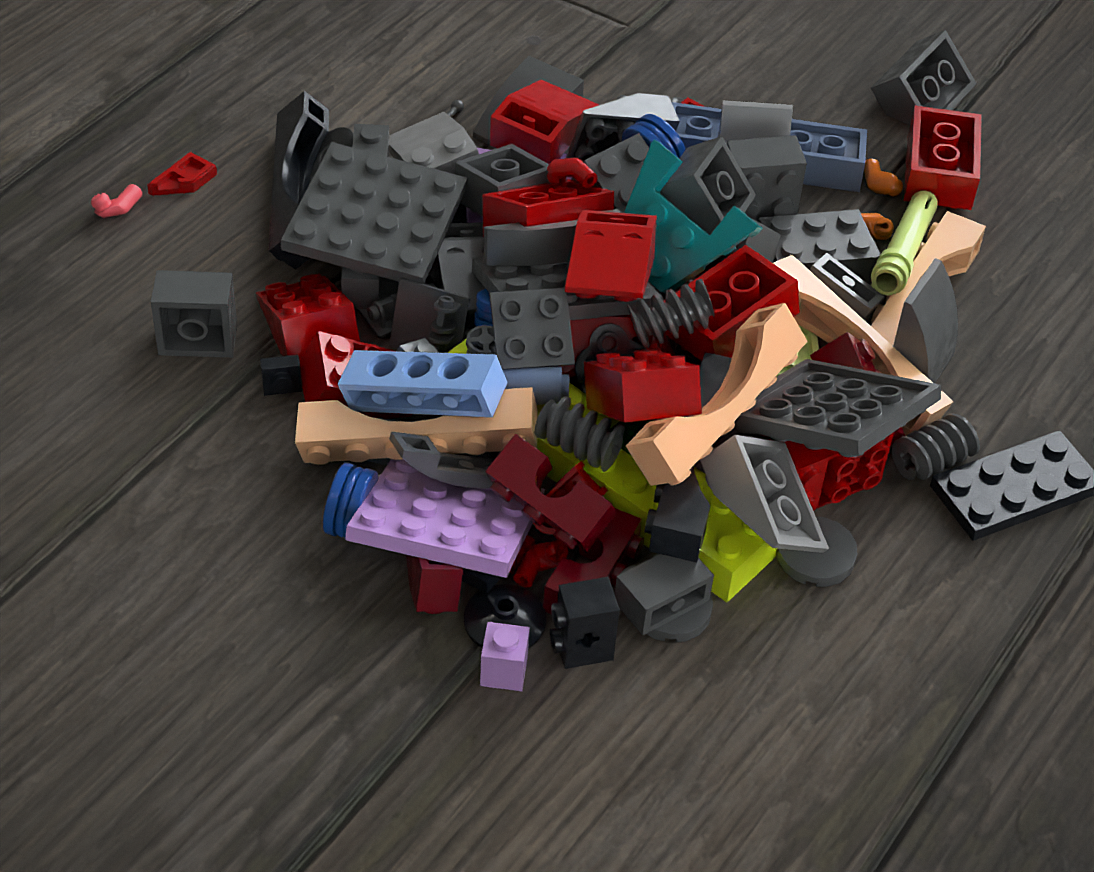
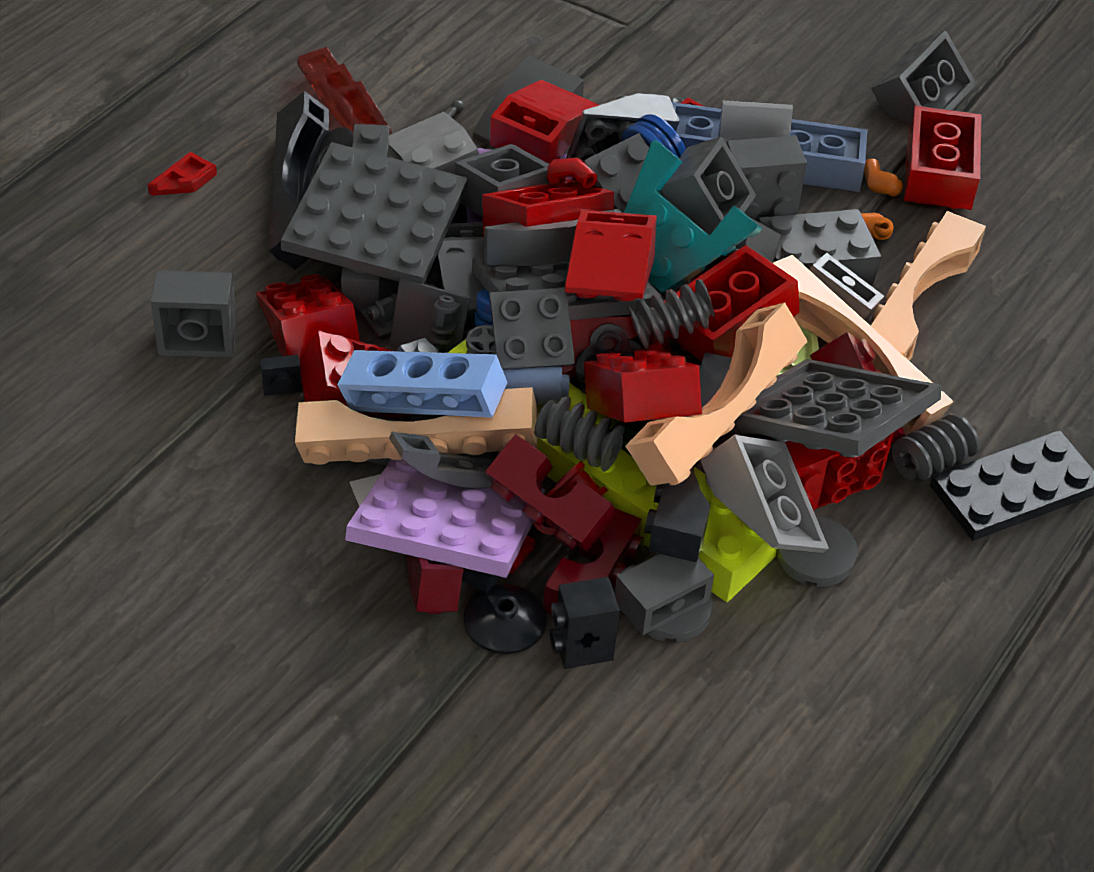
(119, 206): coral arm -> none
(338, 91): none -> clear red slope
(345, 496): blue head -> none
(504, 656): lavender brick -> none
(537, 559): red arm -> none
(896, 261): yellowish green cylinder -> none
(929, 323): dark grey slope -> none

